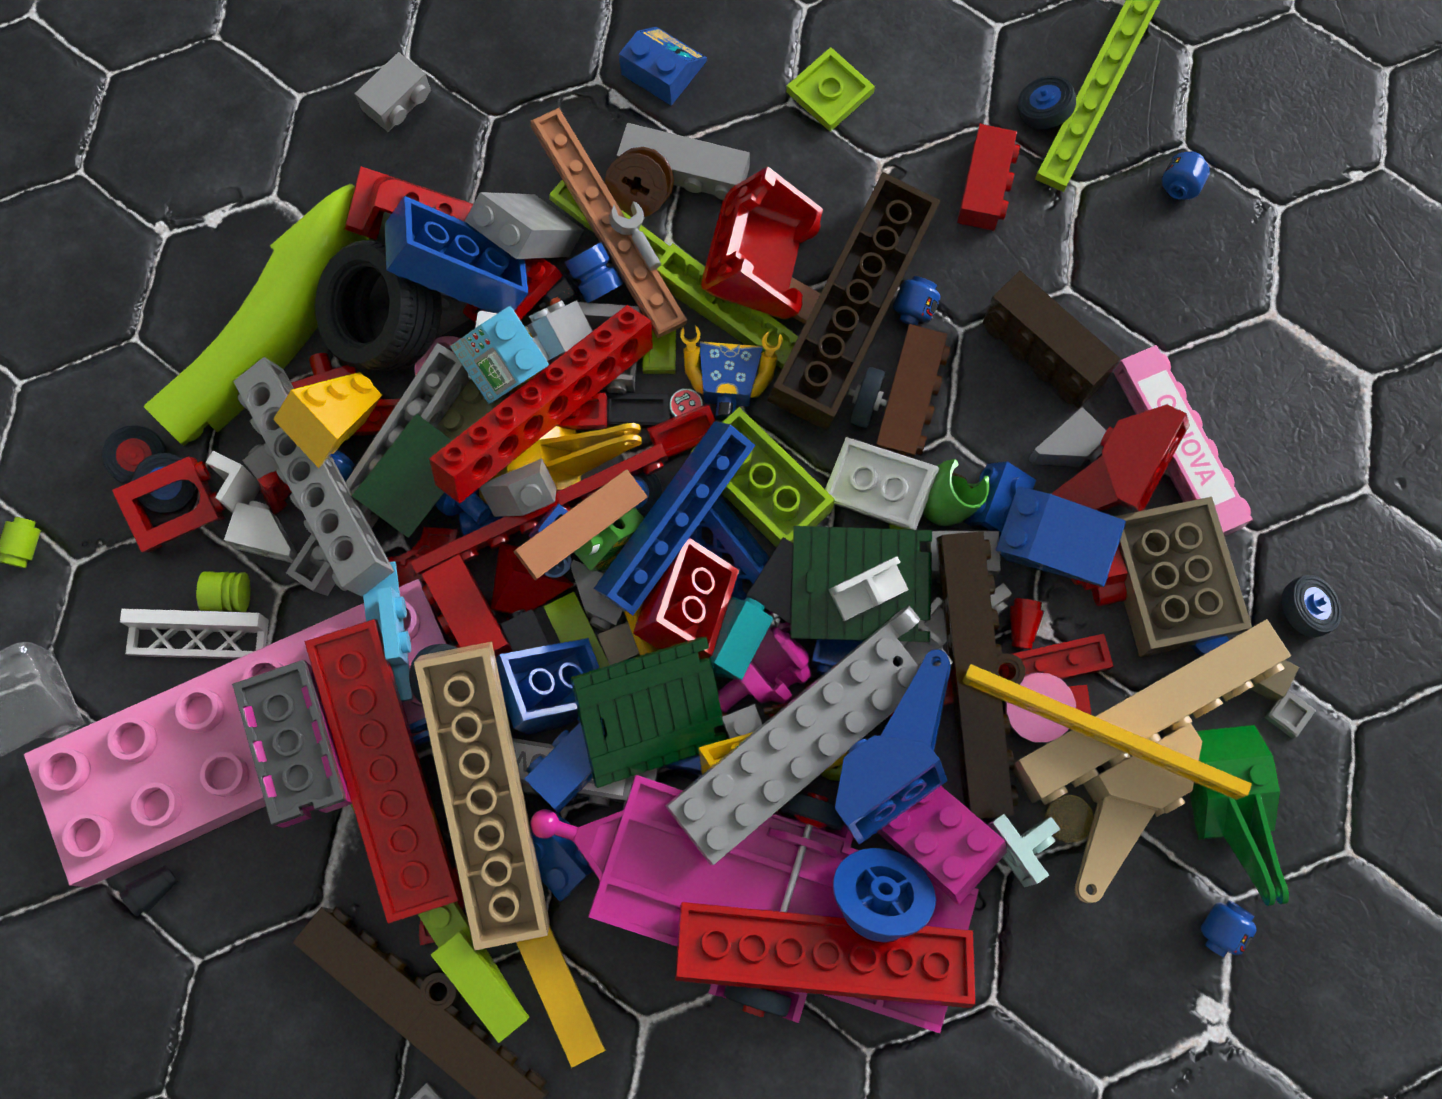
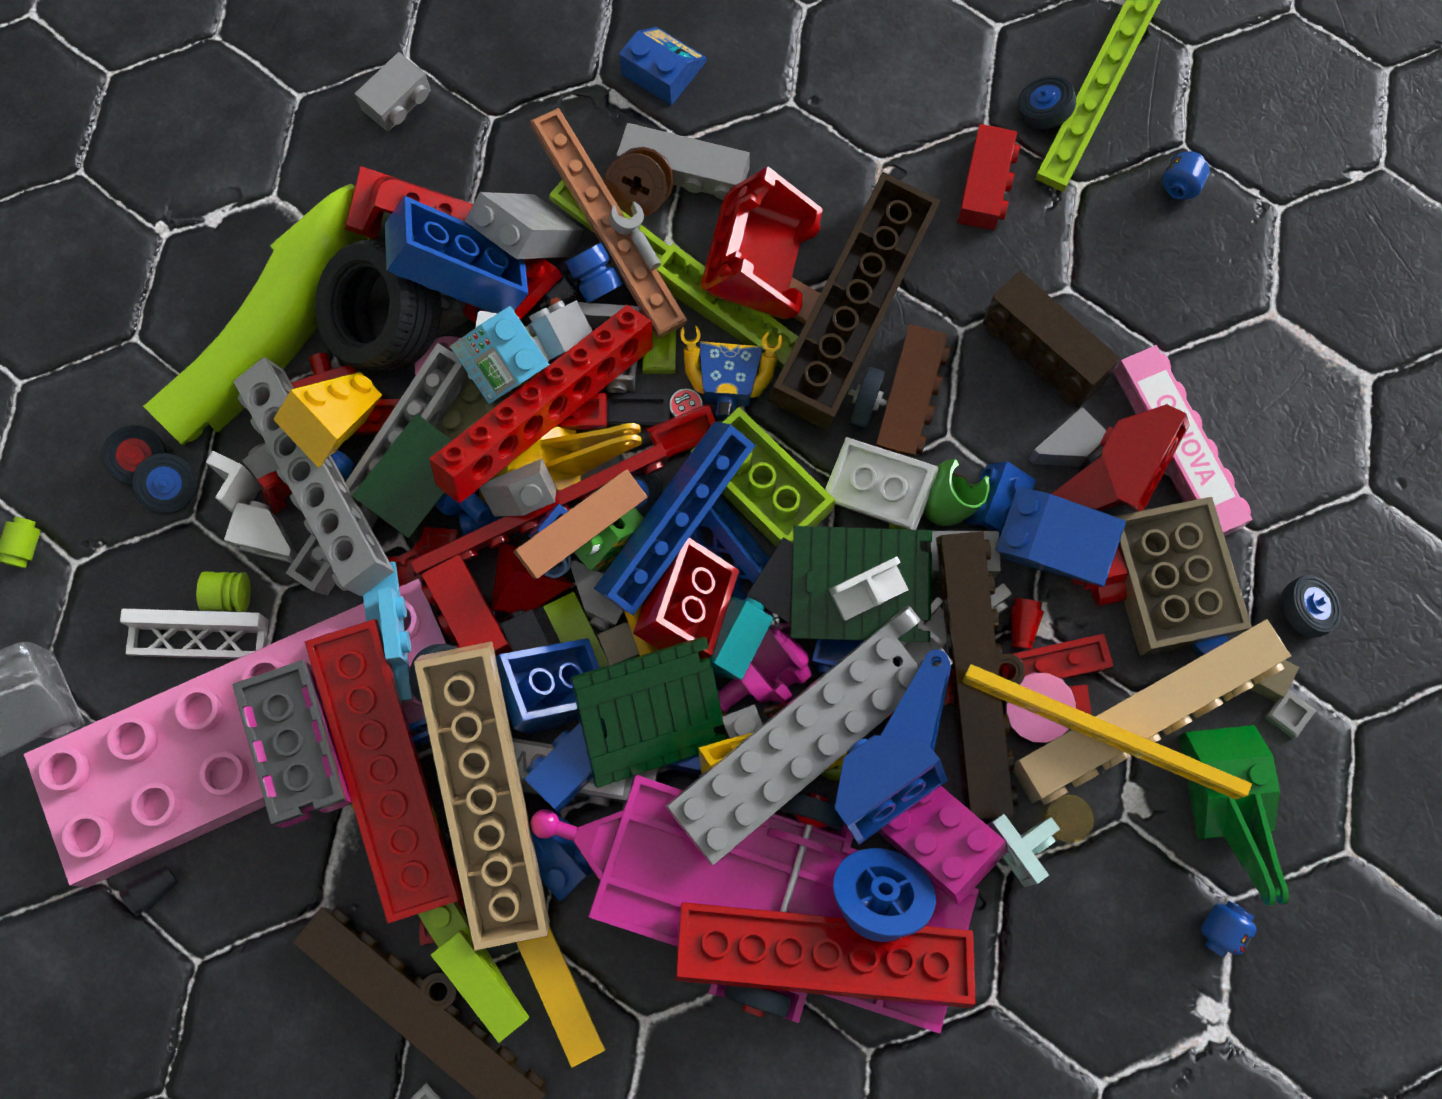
(152, 538): red panel -> none
(830, 89): lime plate -> none
(916, 301): blue head -> none
(1125, 804): tan slope -> none

